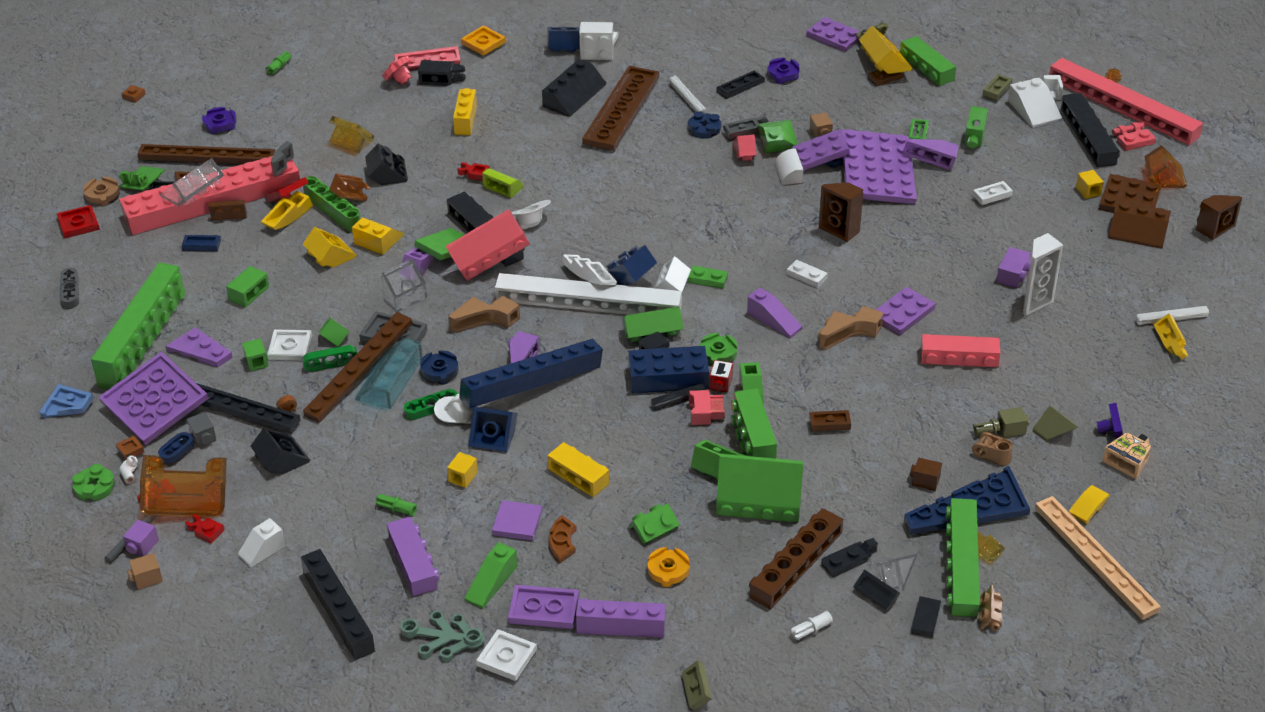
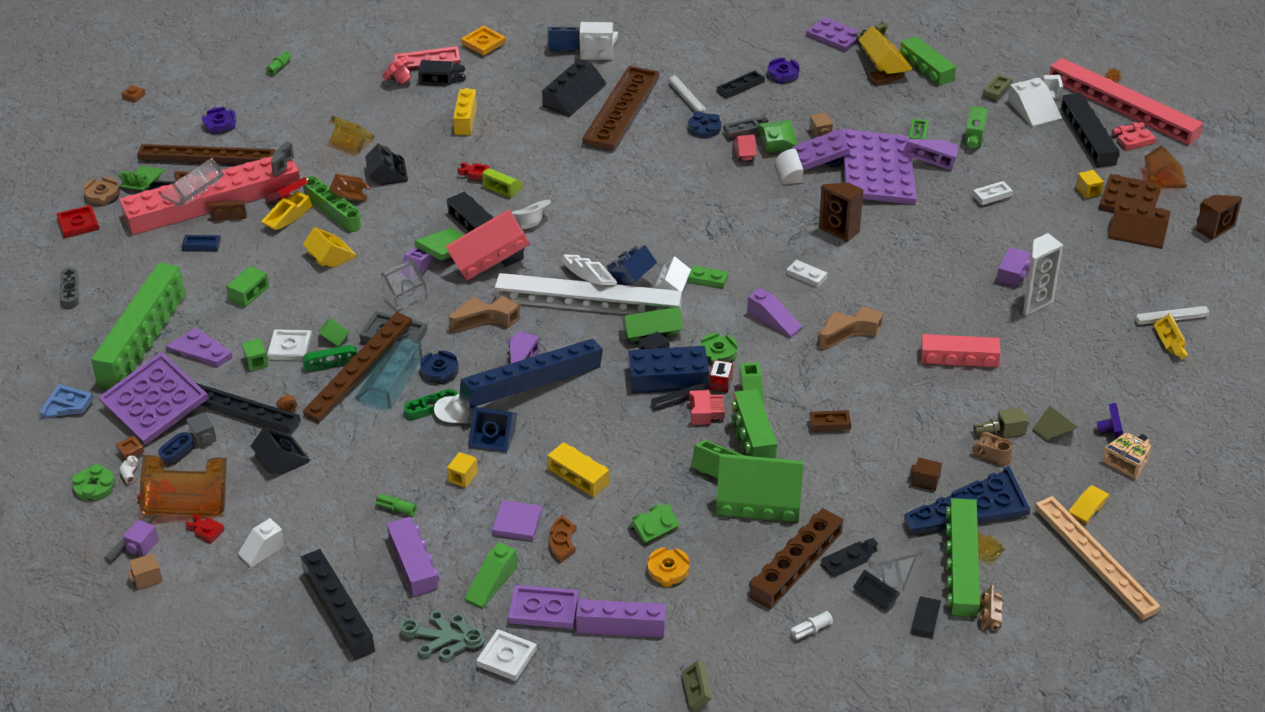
(375, 236): yellow slope -> none
(905, 310): medium lavender plate -> none

